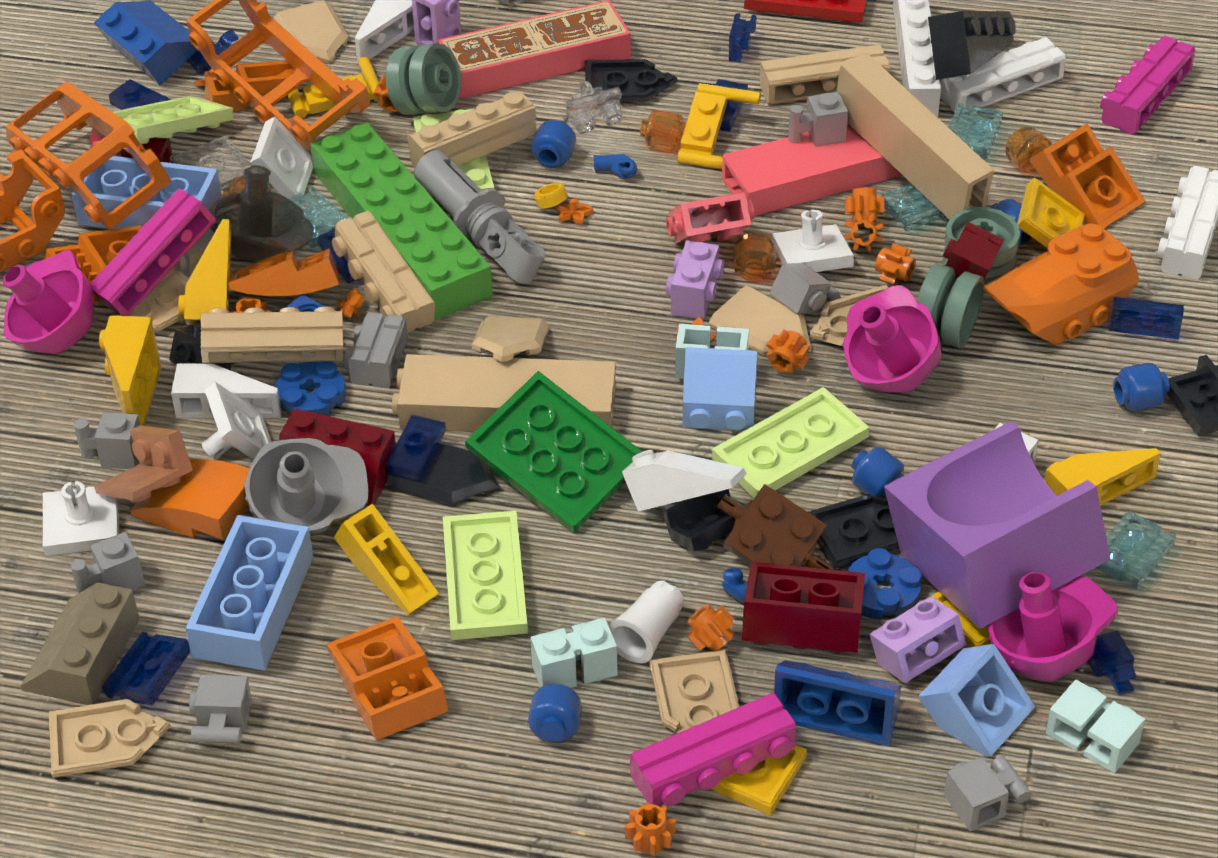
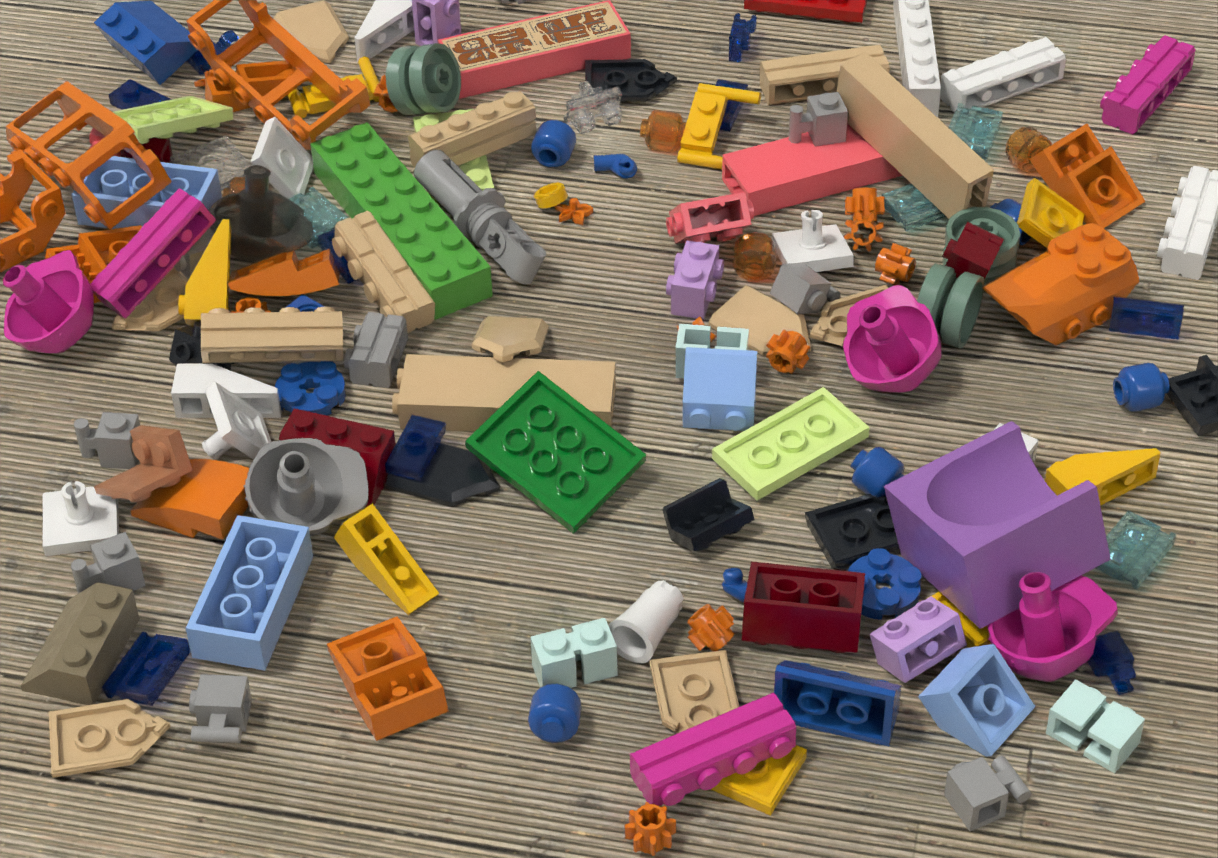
(131, 362): yellow slope -> none
(351, 304): orange plant -> none
(484, 575): yellowish green plate -> none
(675, 477): white slope -> none
(773, 531): reddish brown plate -> none
(968, 40): black wedge -> none

